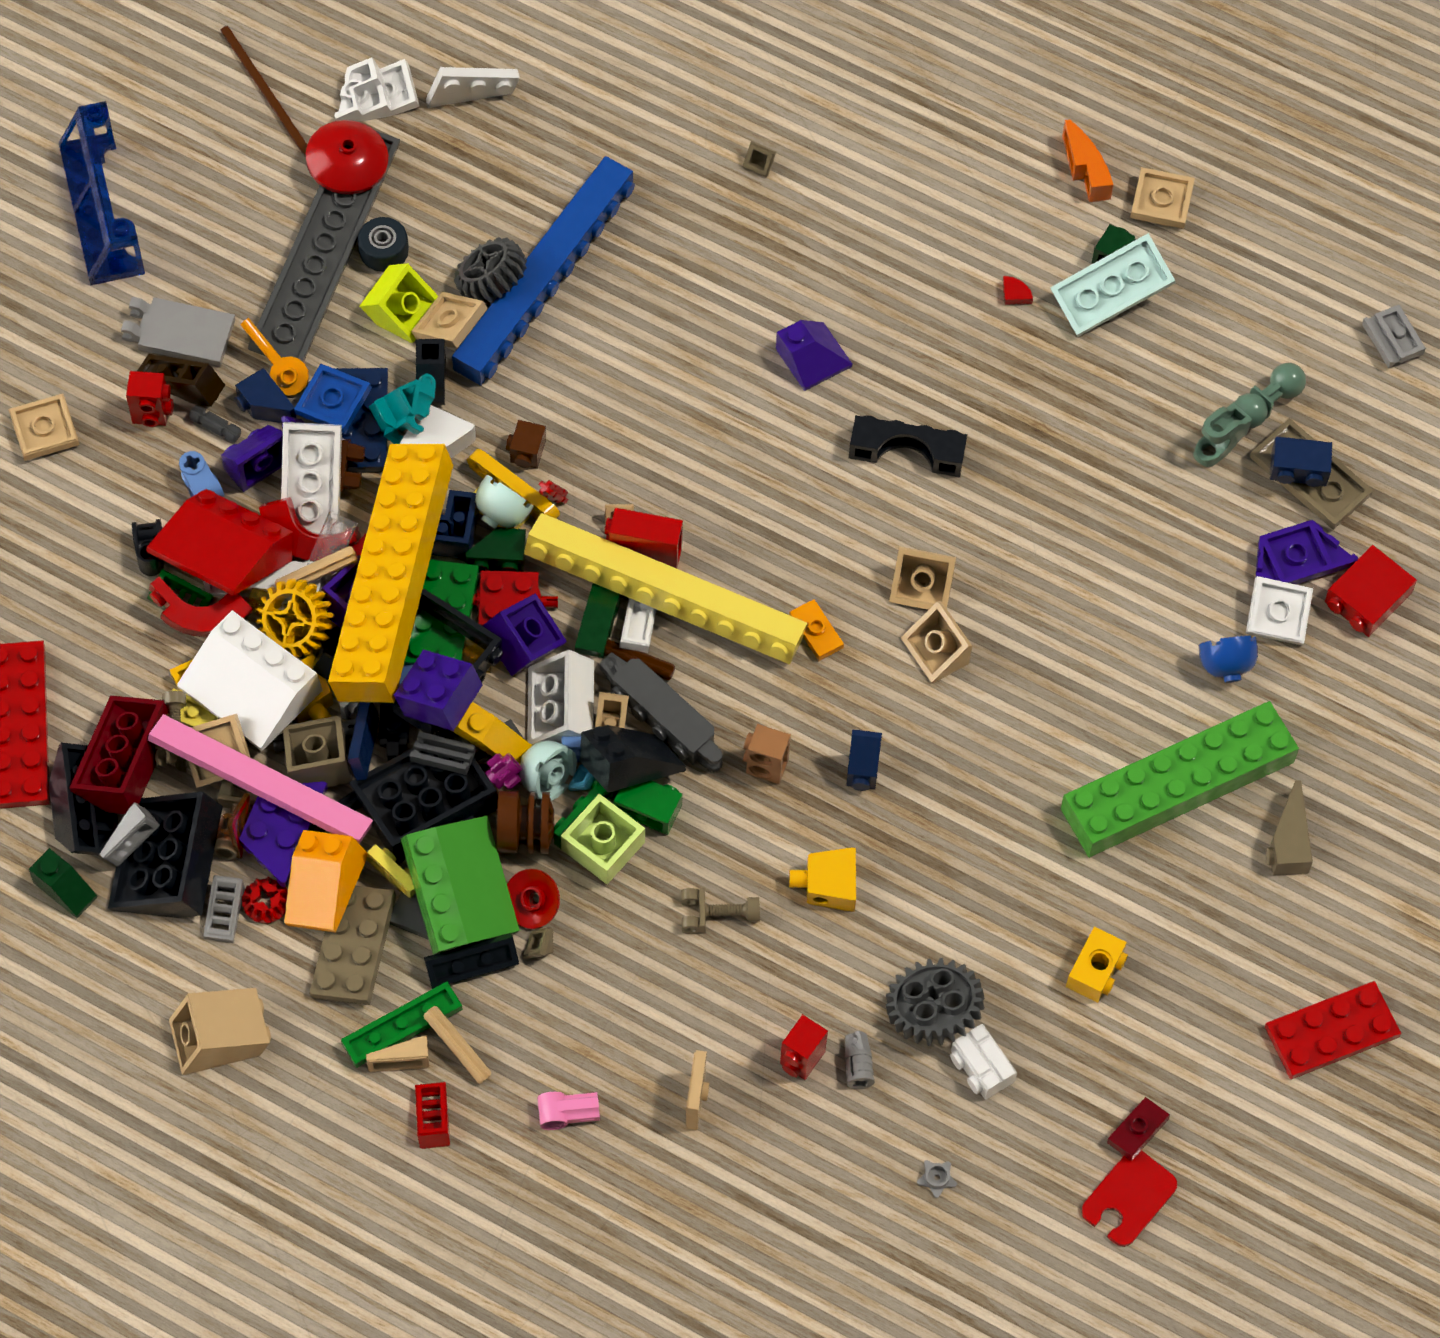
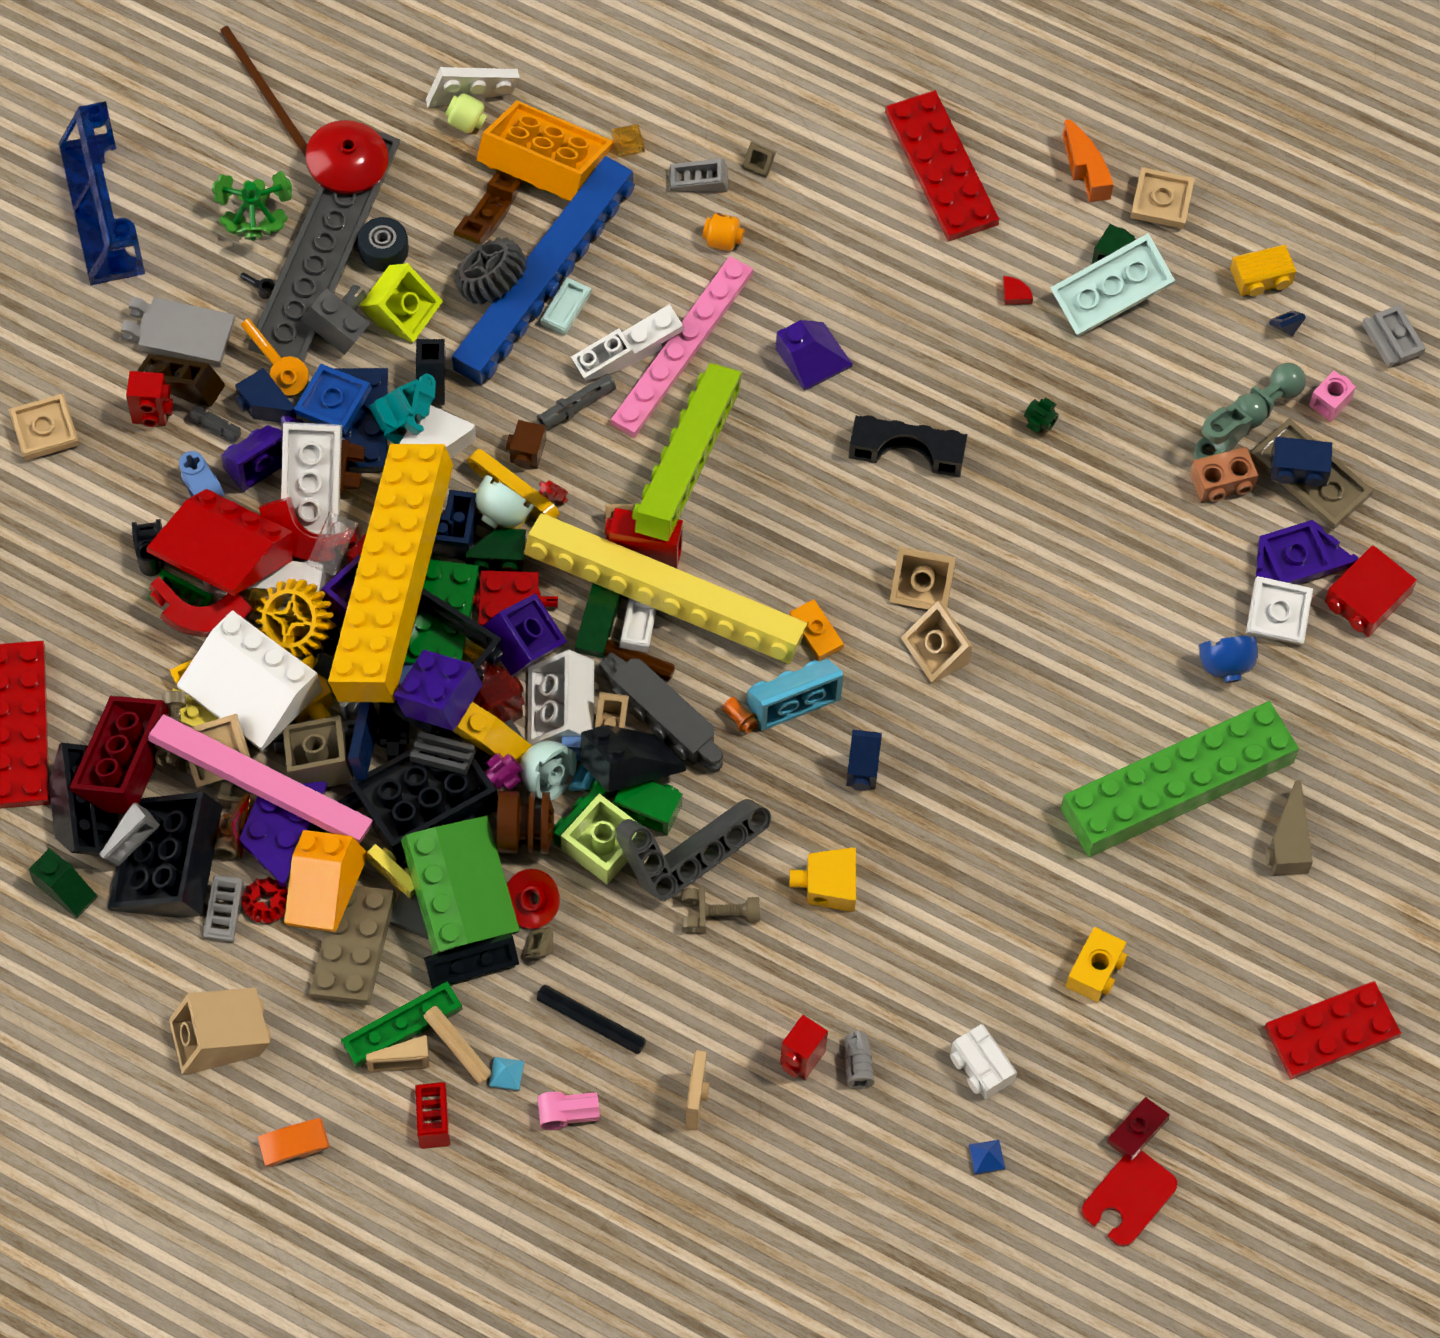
(253, 197): none -> bright green plant
(259, 284): none -> black hand
(293, 1141): none -> orange slope
(323, 566): tan axle -> none
(337, 318): none -> dark grey brick
(376, 92): white slope -> none
(450, 319): tan plate -> none
(465, 113): none -> yellowish green head
(491, 209): none -> reddish brown slope
(501, 695): none -> clear red brick
(506, 1073): none -> medium azure slope
(542, 149): none -> light orange slope
(565, 306): none -> light aqua tile
(591, 1019): none -> black axle
(602, 385): none -> dark grey pin
(628, 140): none -> clear yellow plate
(628, 347): none -> white slope
(682, 347): none -> bright pink plate
(687, 452): none -> lime brick
(690, 851): none -> dark grey beam
(711, 184): none -> light grey slope
(723, 232): none -> light orange head
(740, 715): none -> orange pin
(767, 753): medium nougat brick -> none
(795, 693): none -> medium azure slope
(935, 1001): dark grey gear -> none
(942, 165): none -> red plate
(942, 1171): light grey plate -> none
(986, 1157): none -> blue slope
(1041, 415): none -> dark green gear
(1221, 469): none -> nougat brick
(1263, 270): none -> yellow brick
(1288, 322): none -> dark blue slope
(1327, 404): none -> bright pink brick

